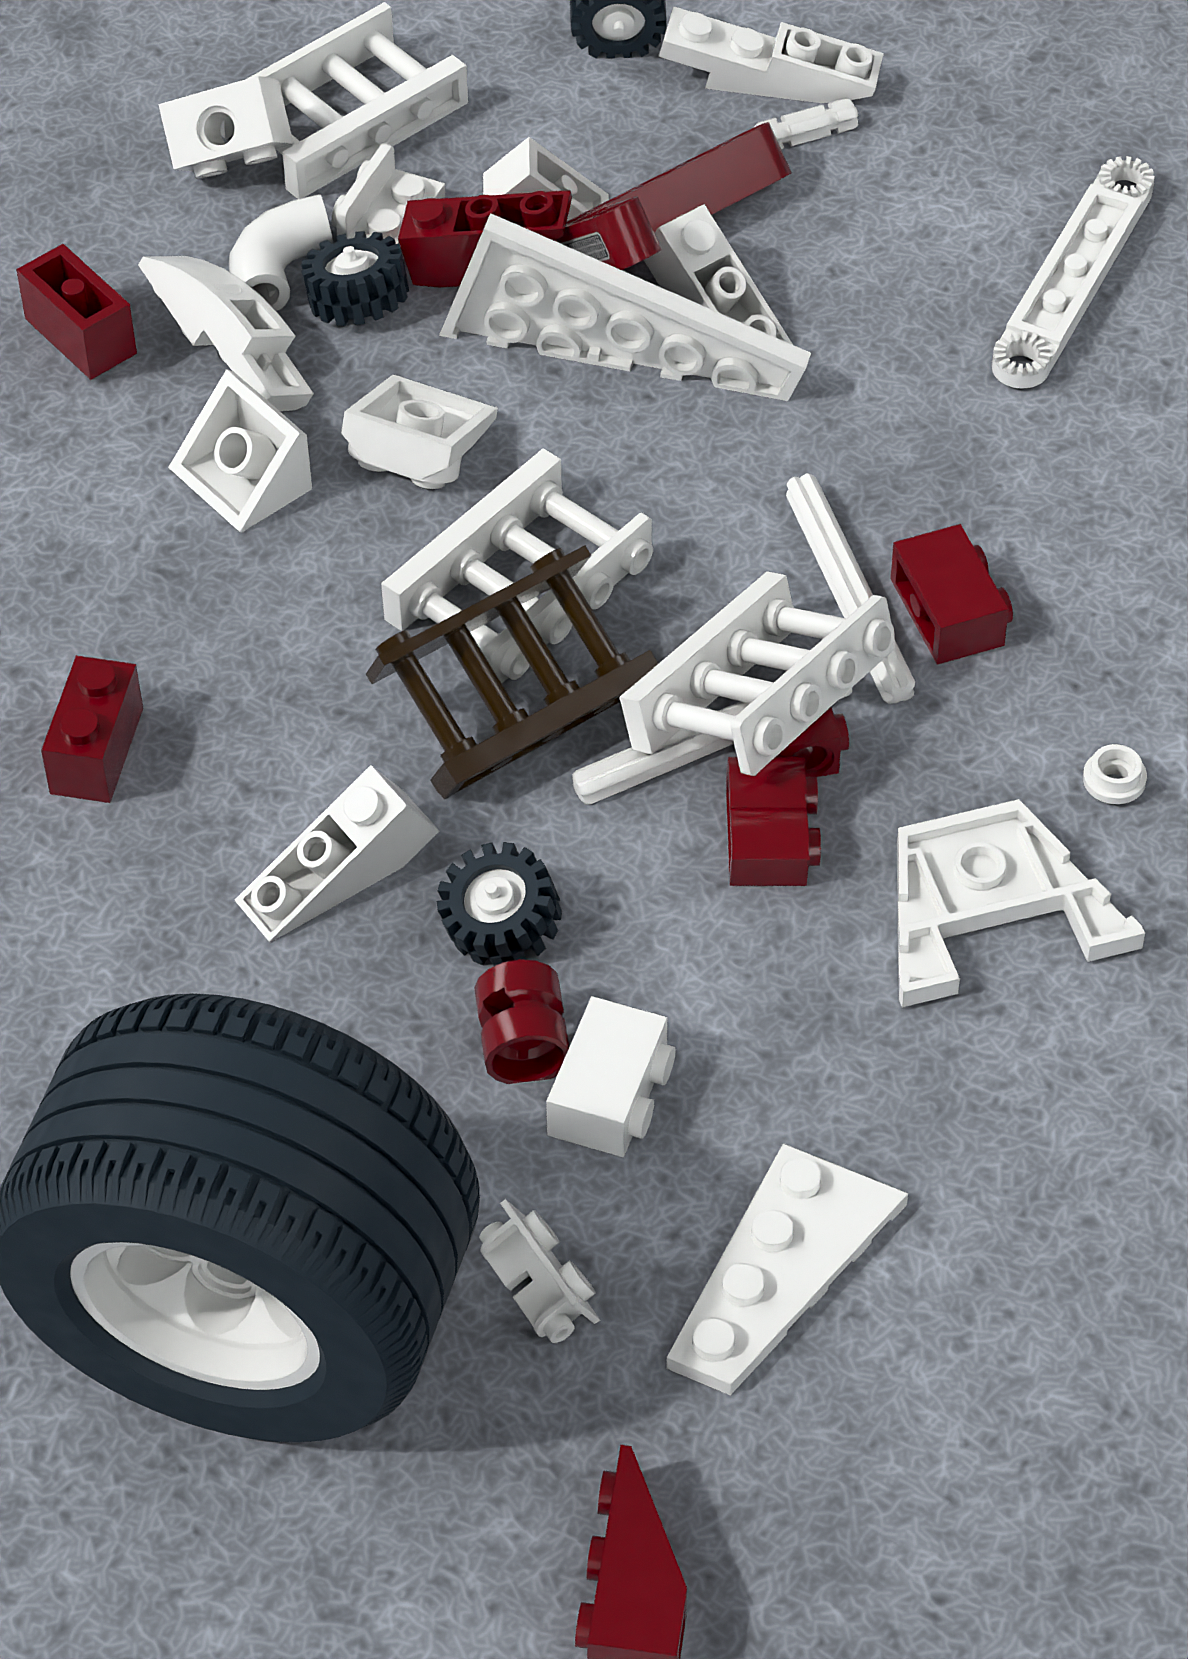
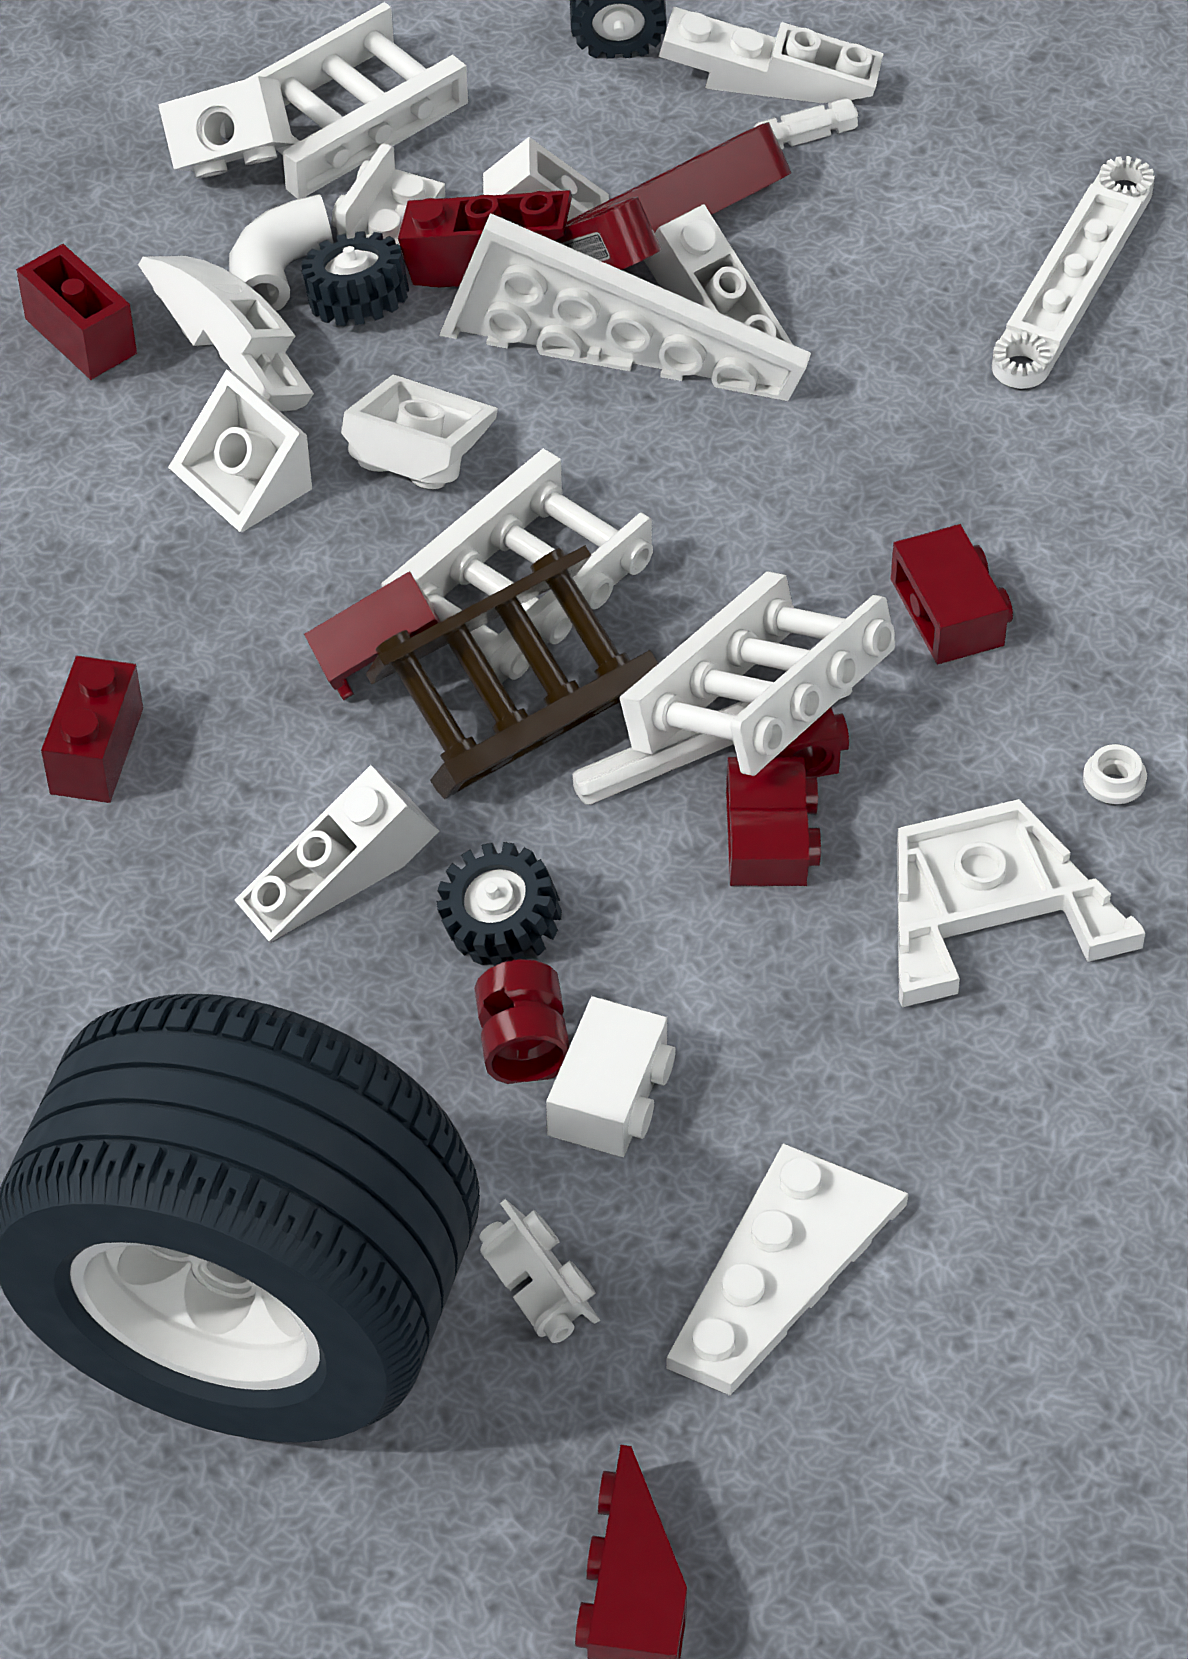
(350, 637): none -> dark red hinge
(844, 576): white axle -> none

